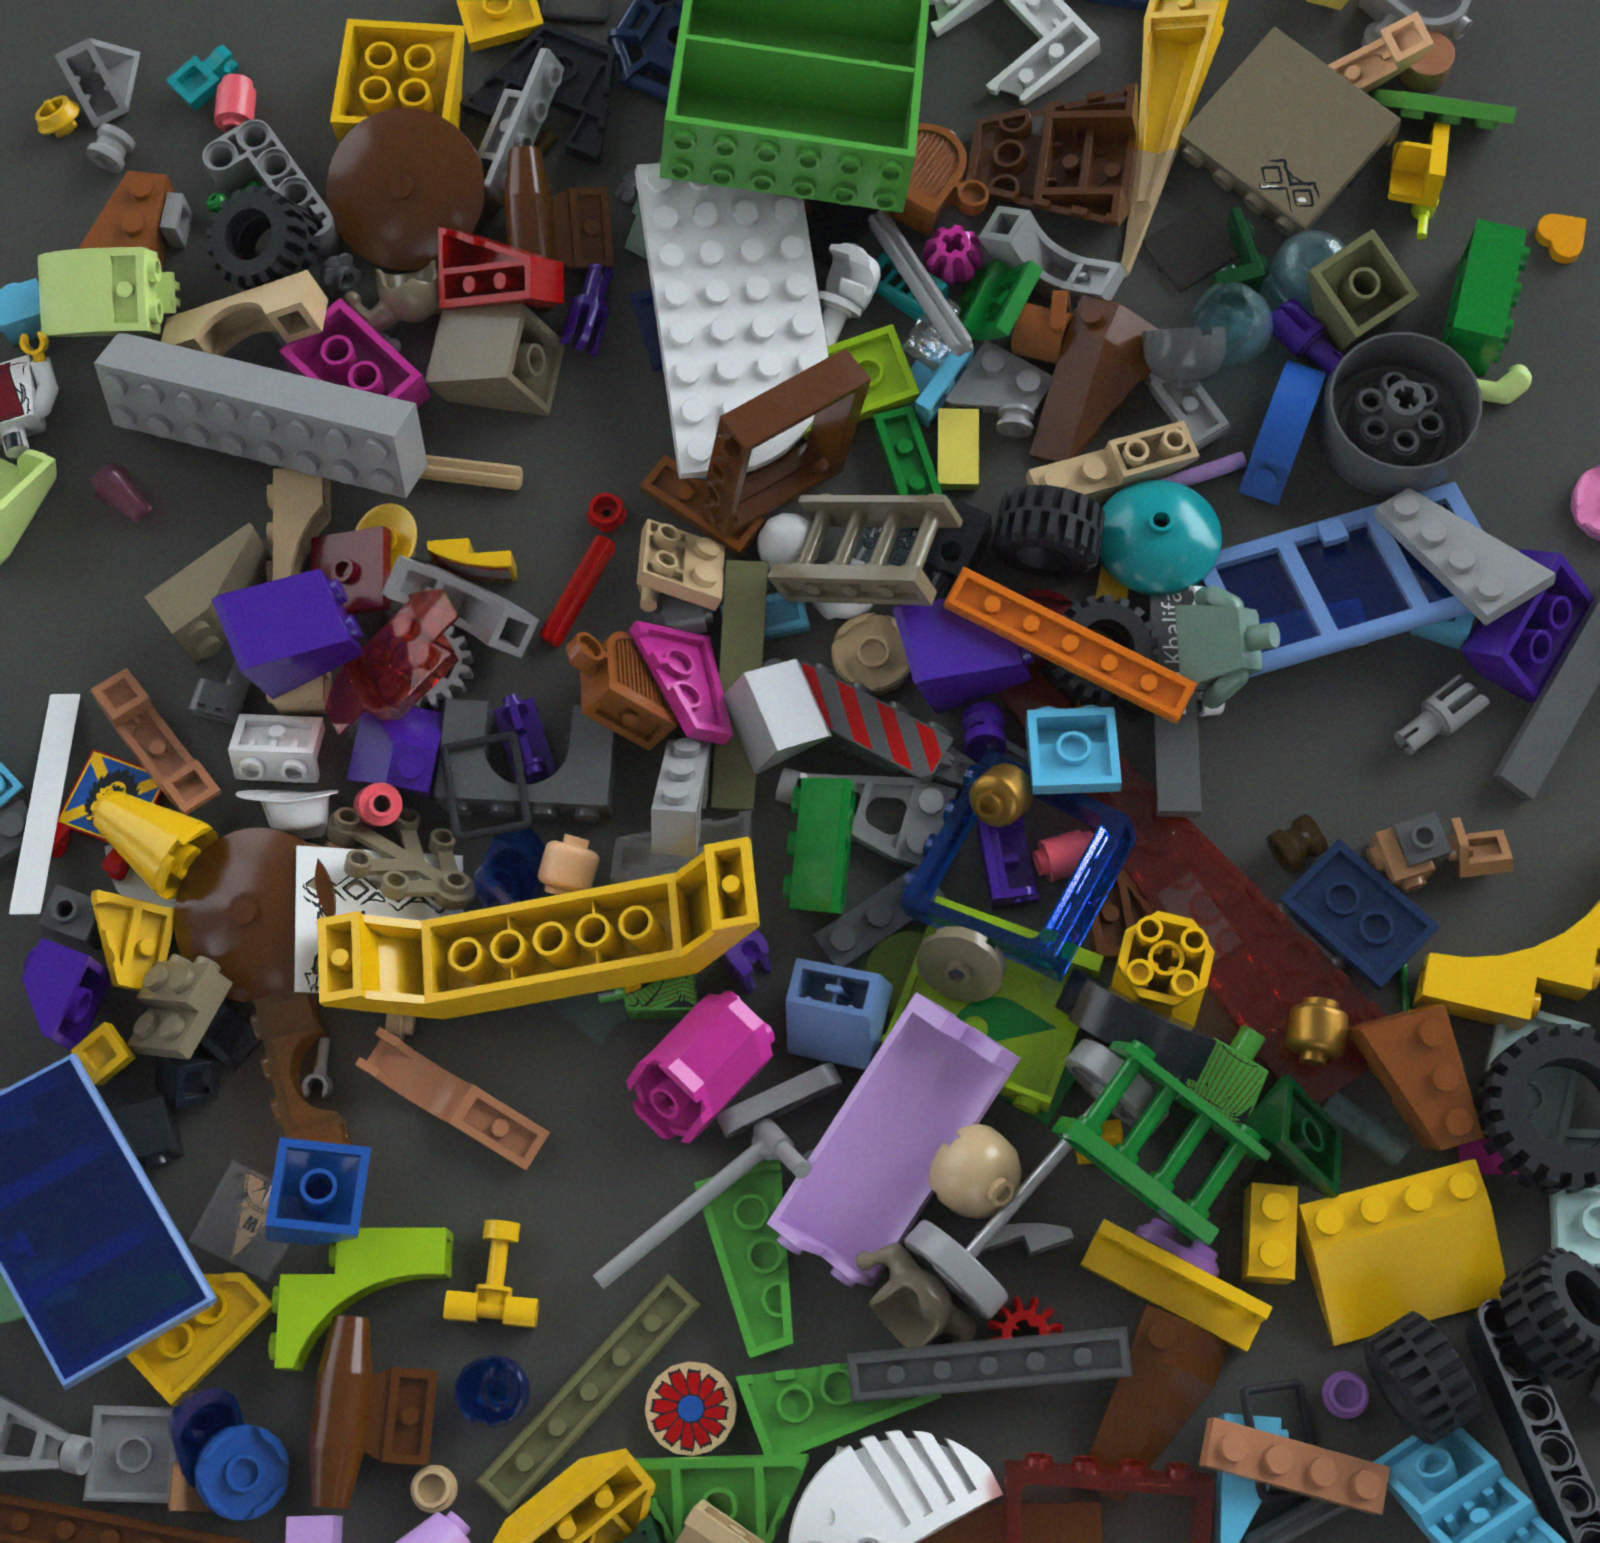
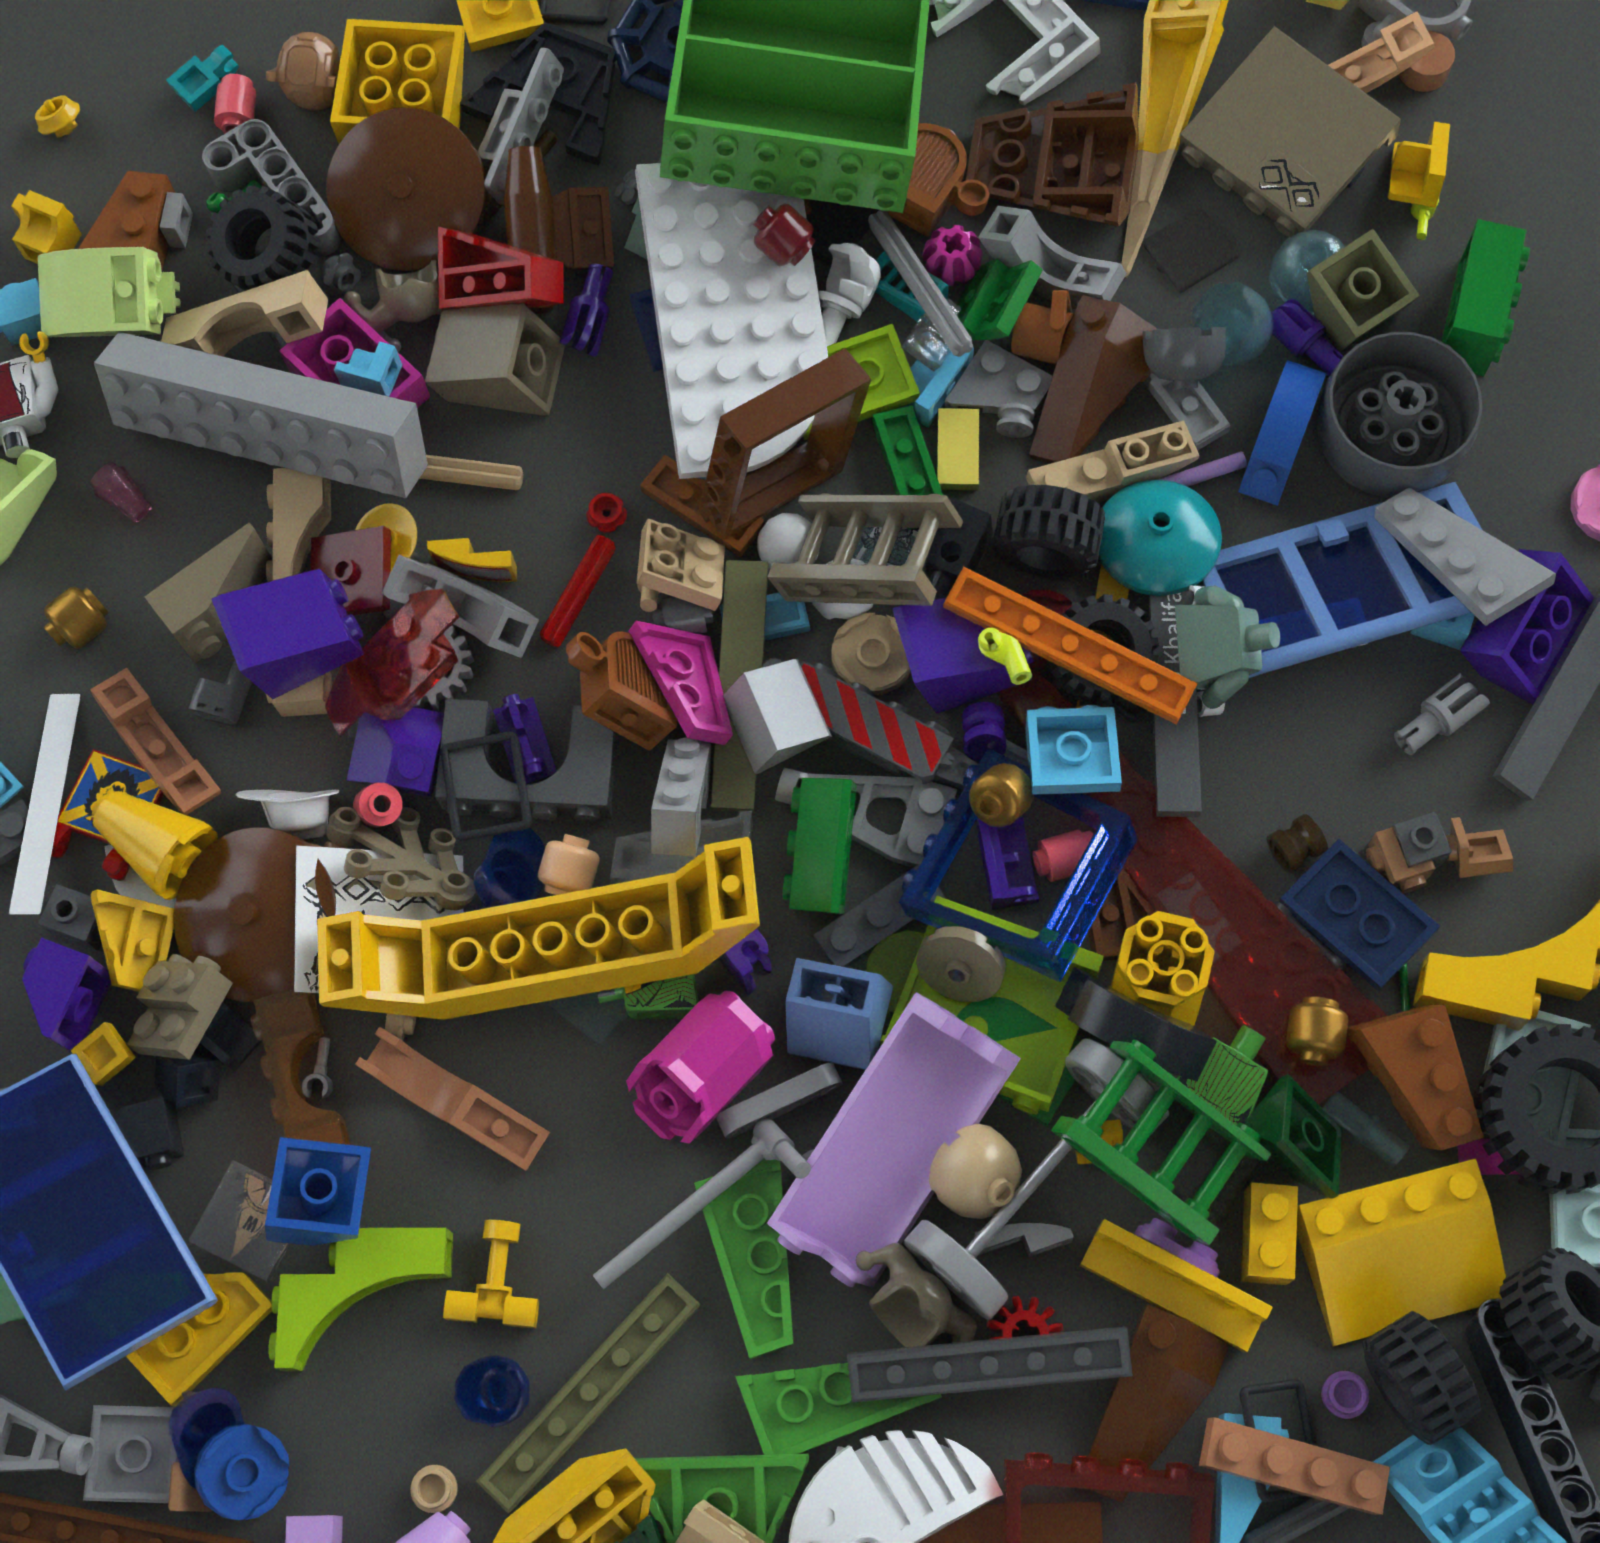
(43, 226): none -> yellow brick
(75, 617): none -> pearl gold head
(100, 77): light grey slope -> none
(110, 148): light grey wheel -> none
(276, 748): white bracket -> none
(307, 70): none -> medium nougat helmet
(364, 1412): reddish brown plate -> none
(370, 370): none -> medium azure panel
(691, 1409): tile -> none
(783, 234): none -> dark red head
(1007, 652): none -> neon yellow arm
(1253, 265): dark green bracket -> none
(1447, 109): bright green wing -> none
(1508, 387): yellowish green arm -> none
(1562, 236): light orange tile -> none

